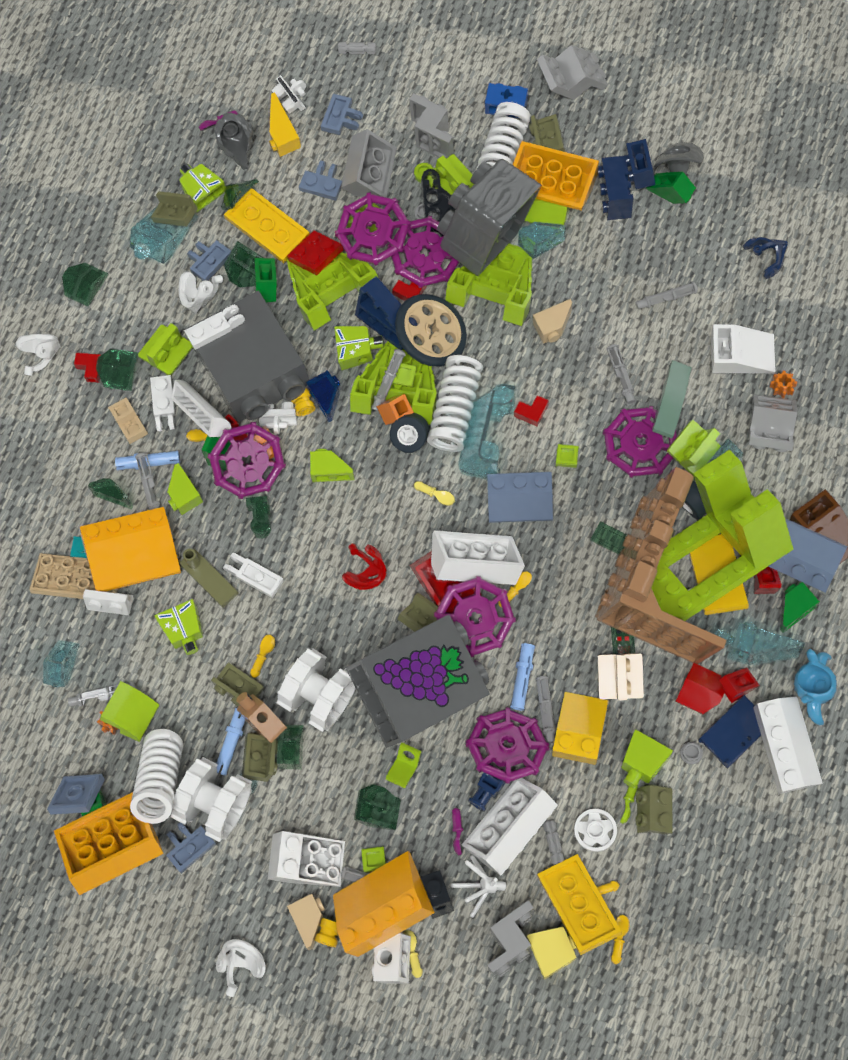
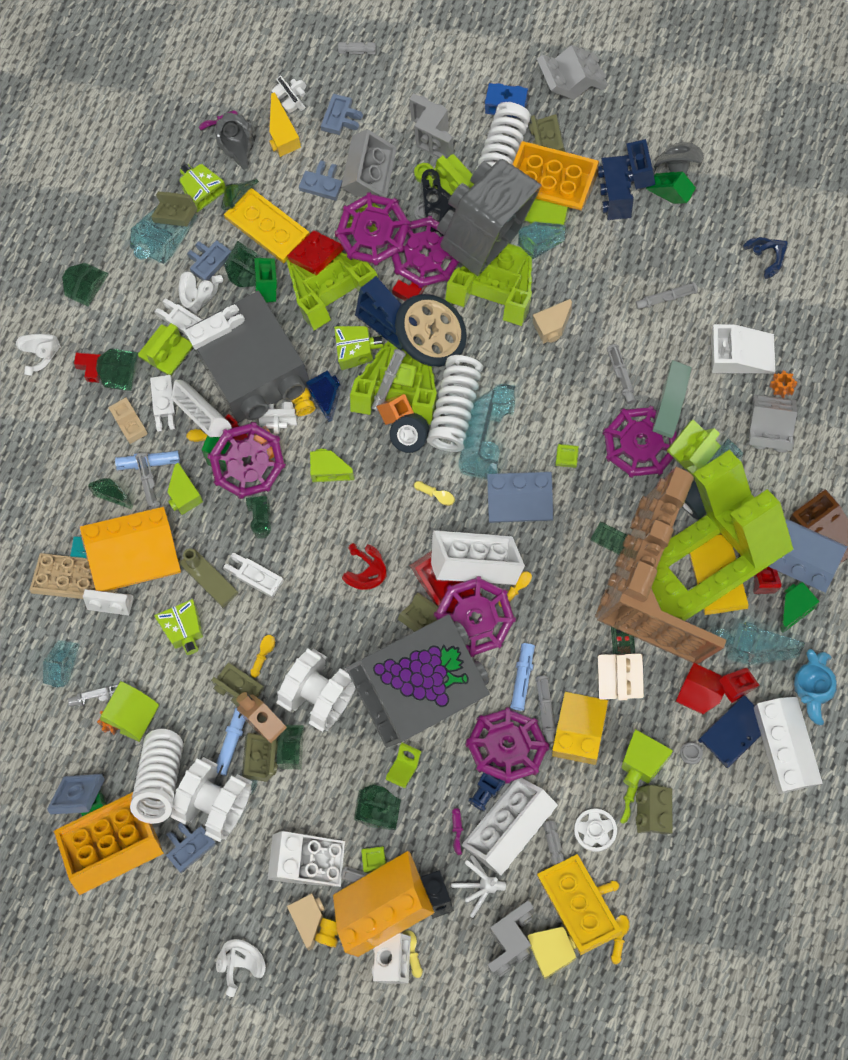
(179, 316): none -> white hinge
(534, 413): red piece -> none

